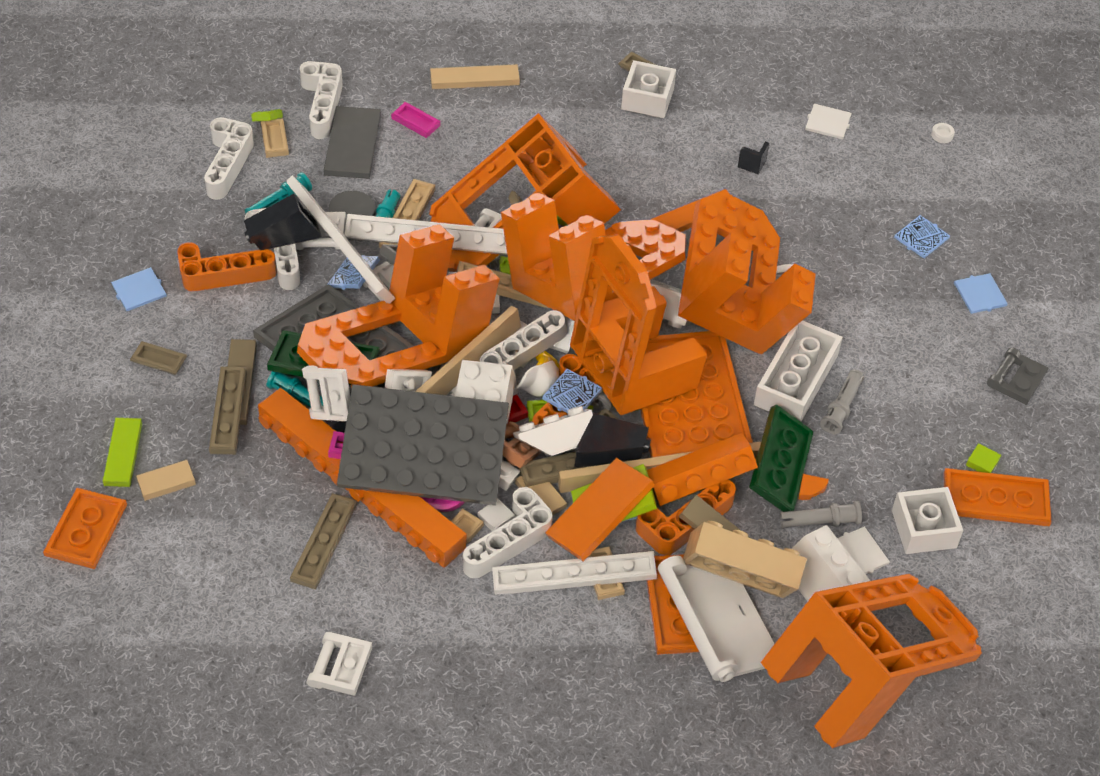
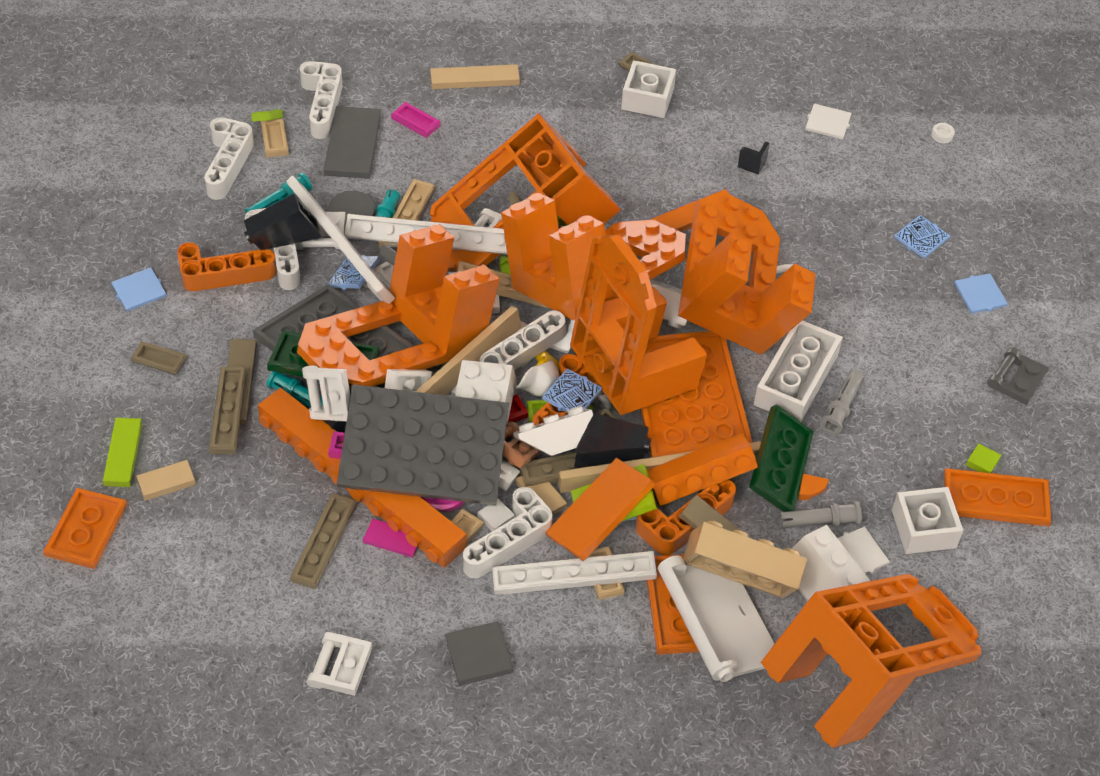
(383, 537): none -> dark pink tile
(478, 653): none -> dark grey tile

